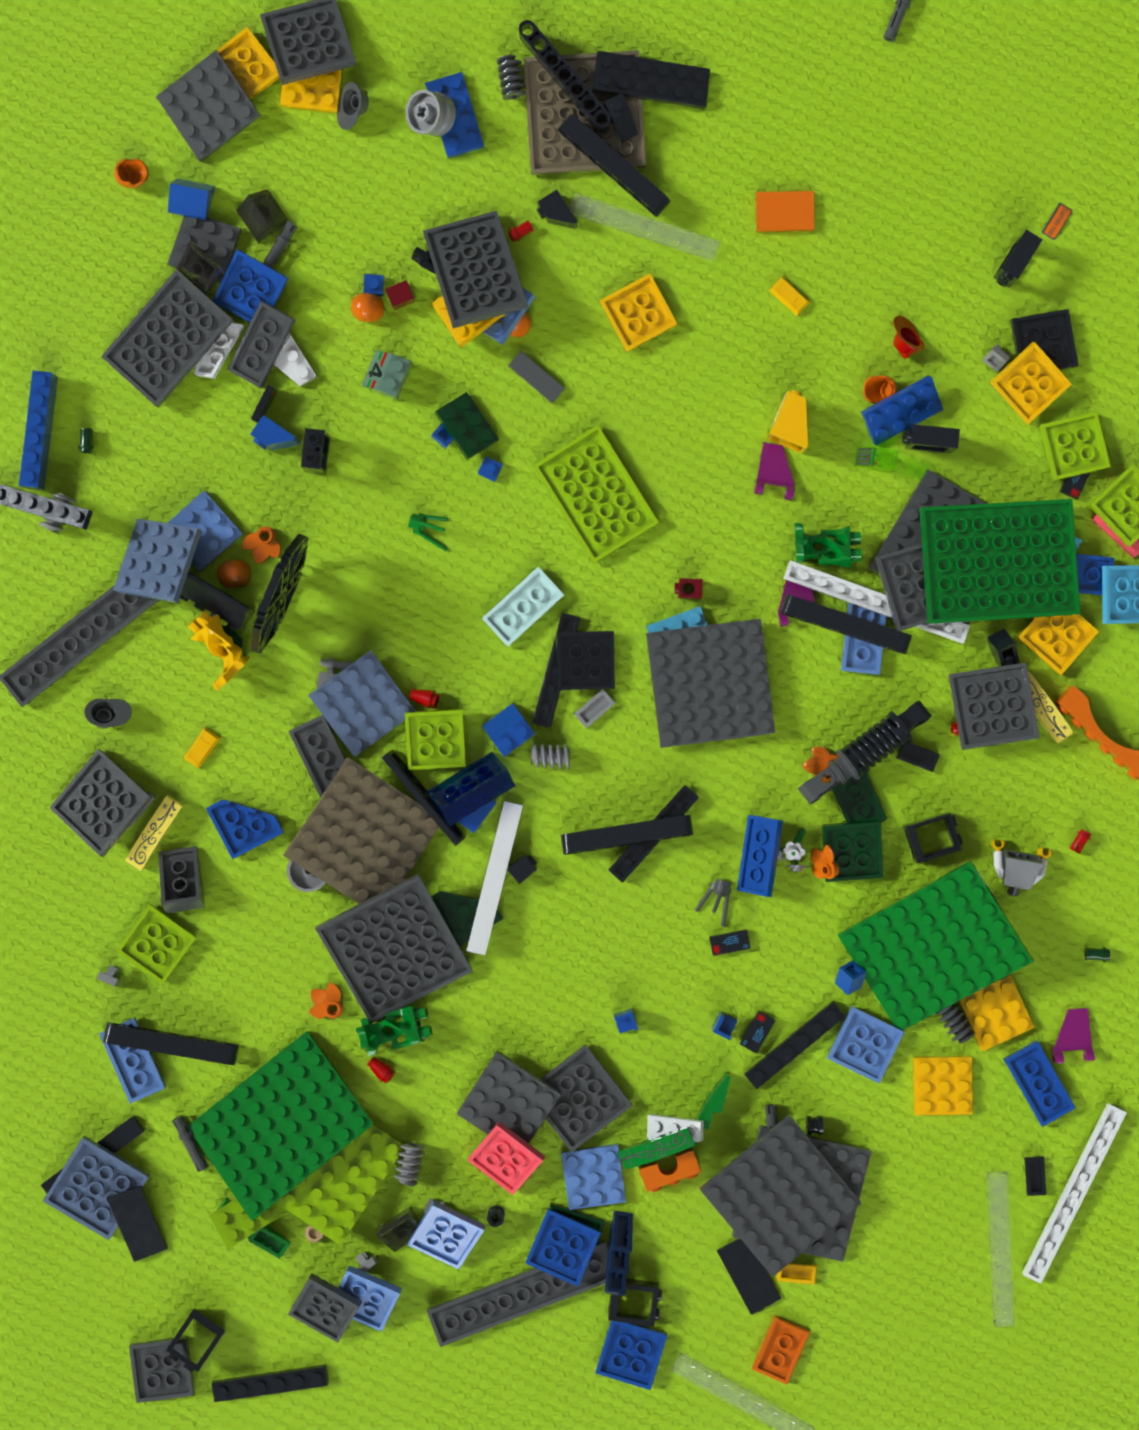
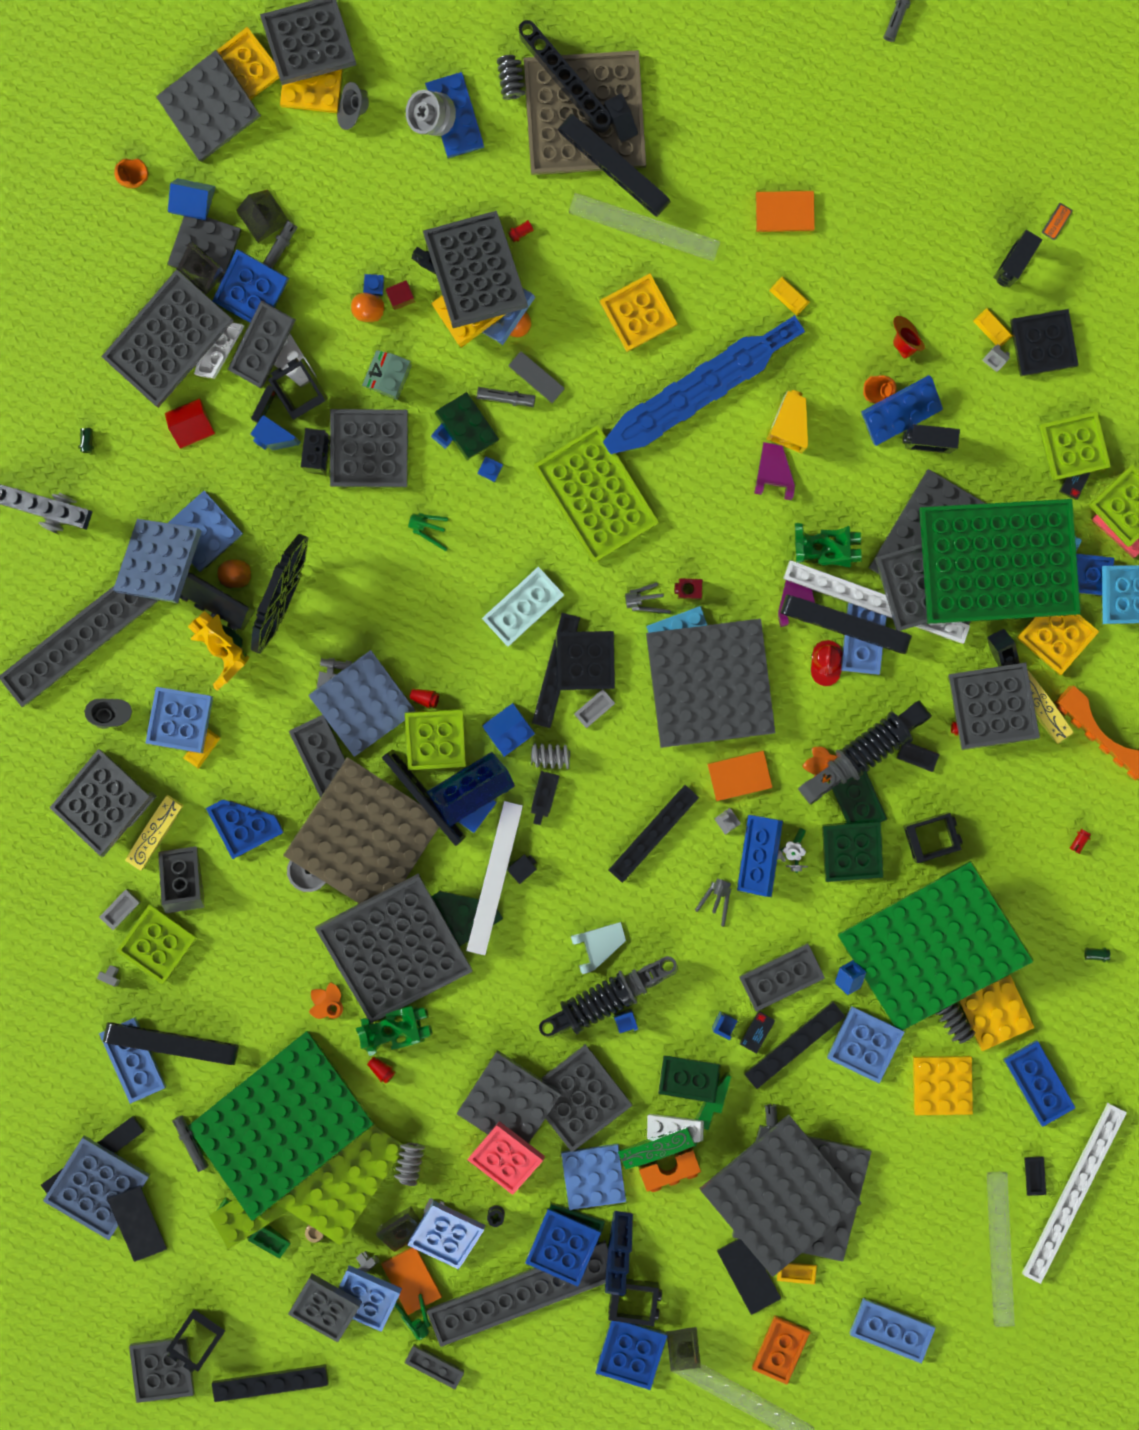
(38, 430): blue brick -> none
(120, 909): none -> light grey tile
(179, 719): none -> medium blue plate
(189, 423): none -> red slope
(261, 547): orange plate -> none
(305, 407): none -> black window
(368, 448): none -> dark grey plate
(413, 1276): none -> orange tile
(418, 1327): none -> green plant
(434, 1366): none -> dark grey plate
(514, 398): none -> dark grey pin
(544, 796): none -> black hinge
(556, 211): black slope -> none
(599, 944): none -> light aqua flag
(613, 996): none -> black piece
(627, 834): black beam -> none
(634, 599): none -> dark grey plant
(651, 79): black plate -> none
(683, 1349): none -> clear smoke slope
(689, 1079): none -> dark green tile
(699, 388): none -> blue plate
(727, 821): none -> light grey tile
(729, 942): black tile -> none
(739, 775): none -> orange tile
(781, 977): none -> dark grey plate
(814, 1125): black wheel -> none
(824, 863): orange plate -> none
(826, 663): none -> red piece
(876, 459): clear neon green slope -> none
(892, 1330): none -> medium blue plate
(992, 327): none -> yellow tile
(1019, 869): torso -> none
(1030, 383): yellow plate -> none
(1074, 1035): magenta flag -> none

